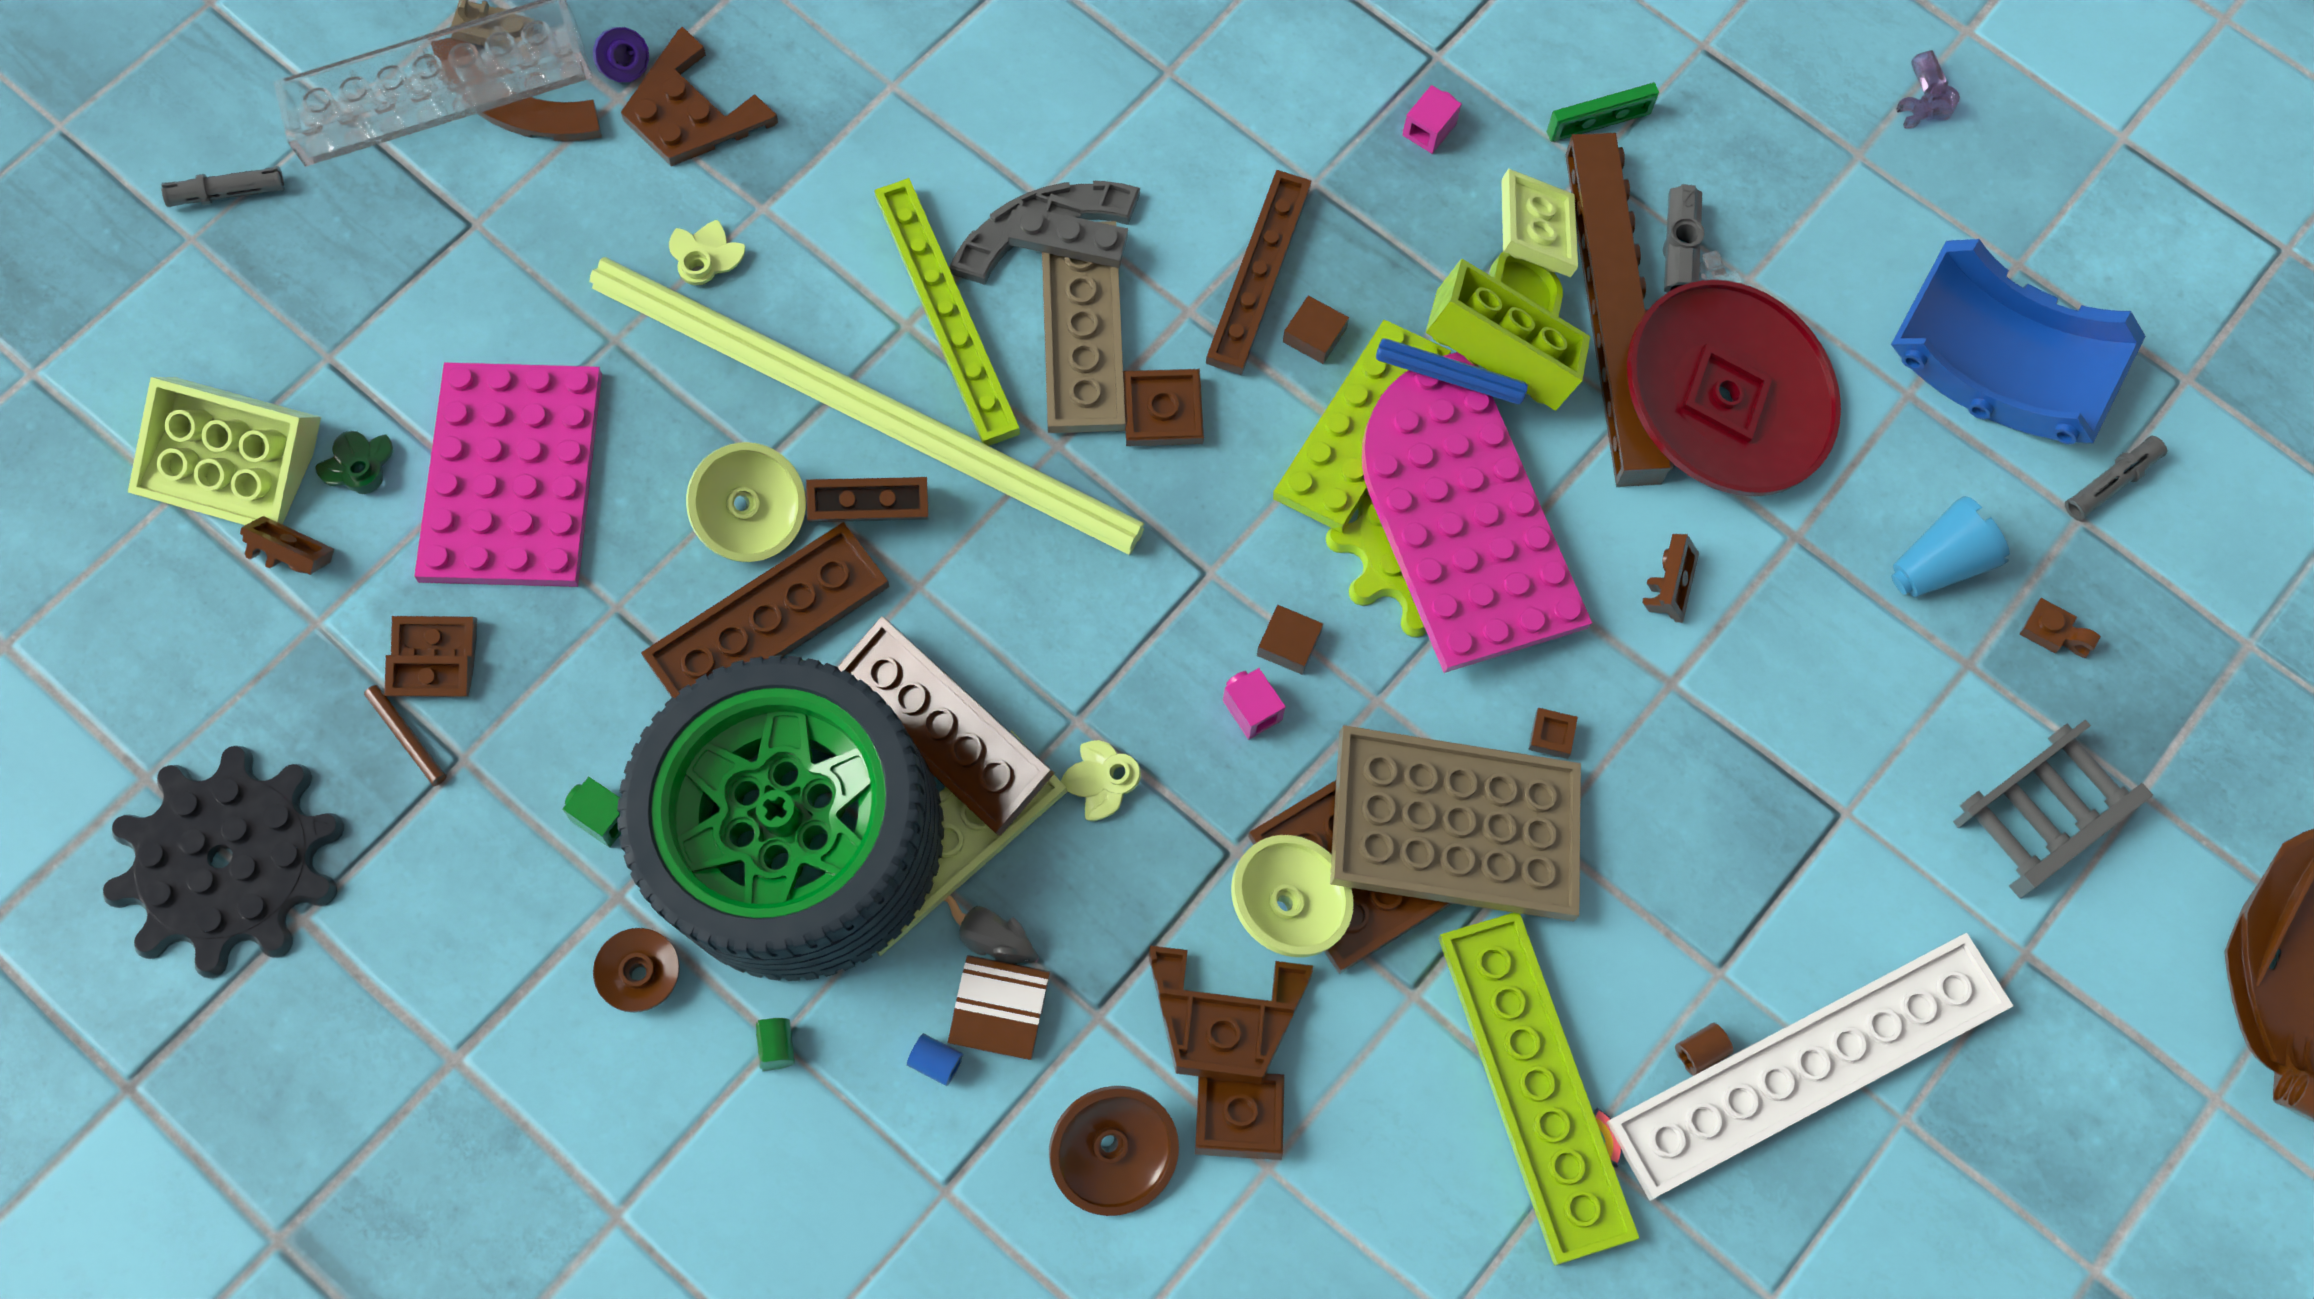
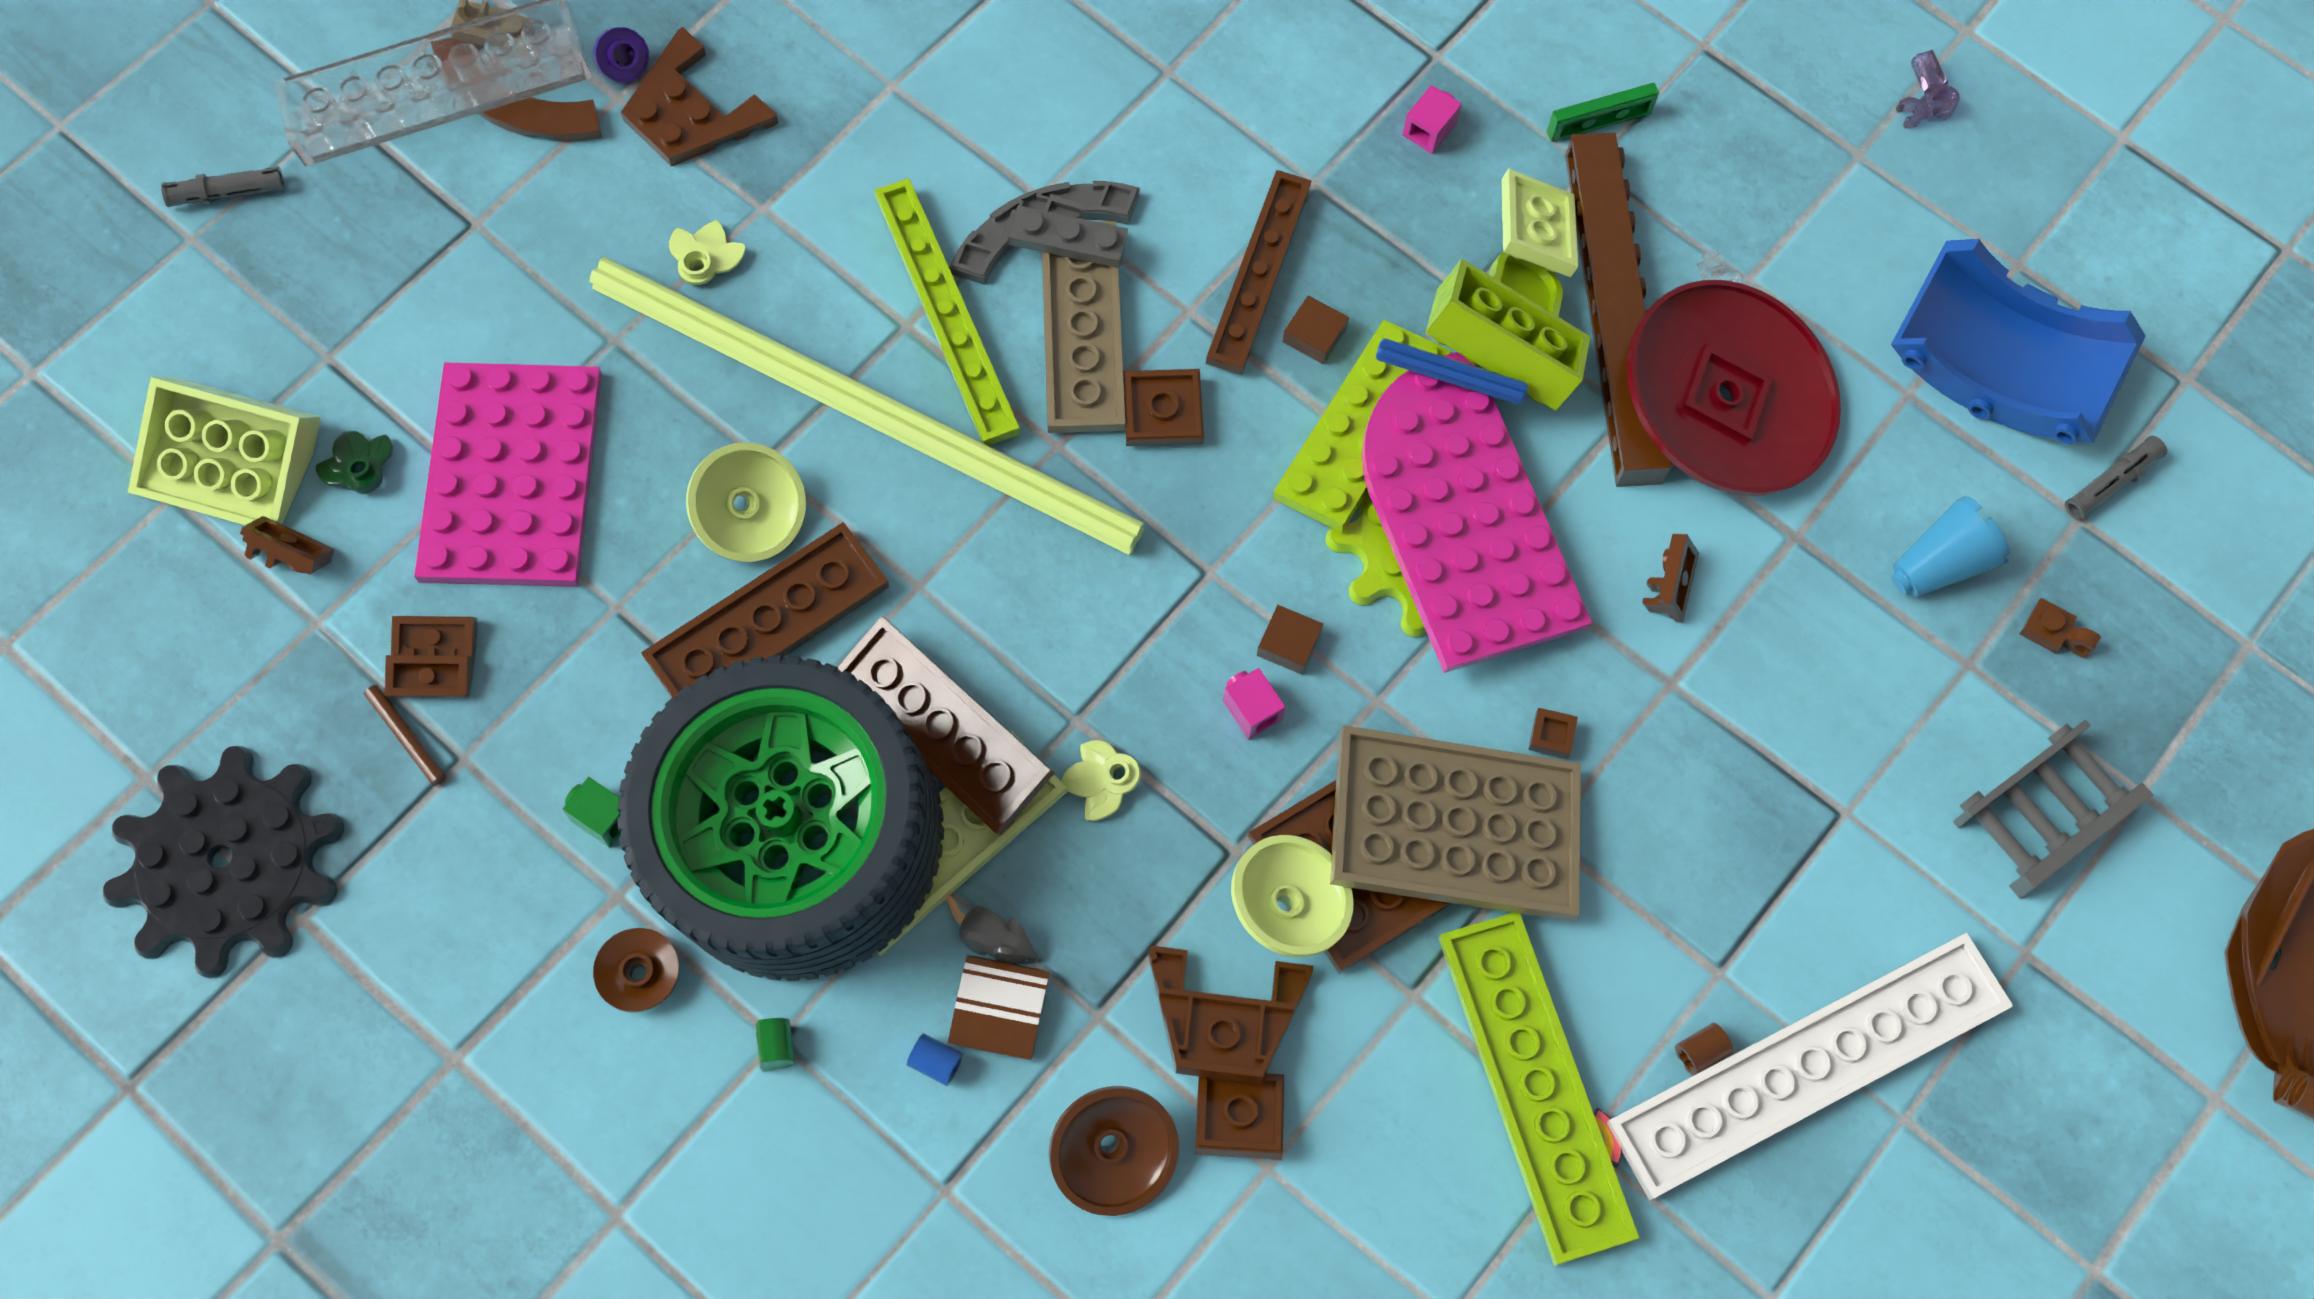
(867, 499): reddish brown brick -> none
(1683, 223): dark grey piece -> none

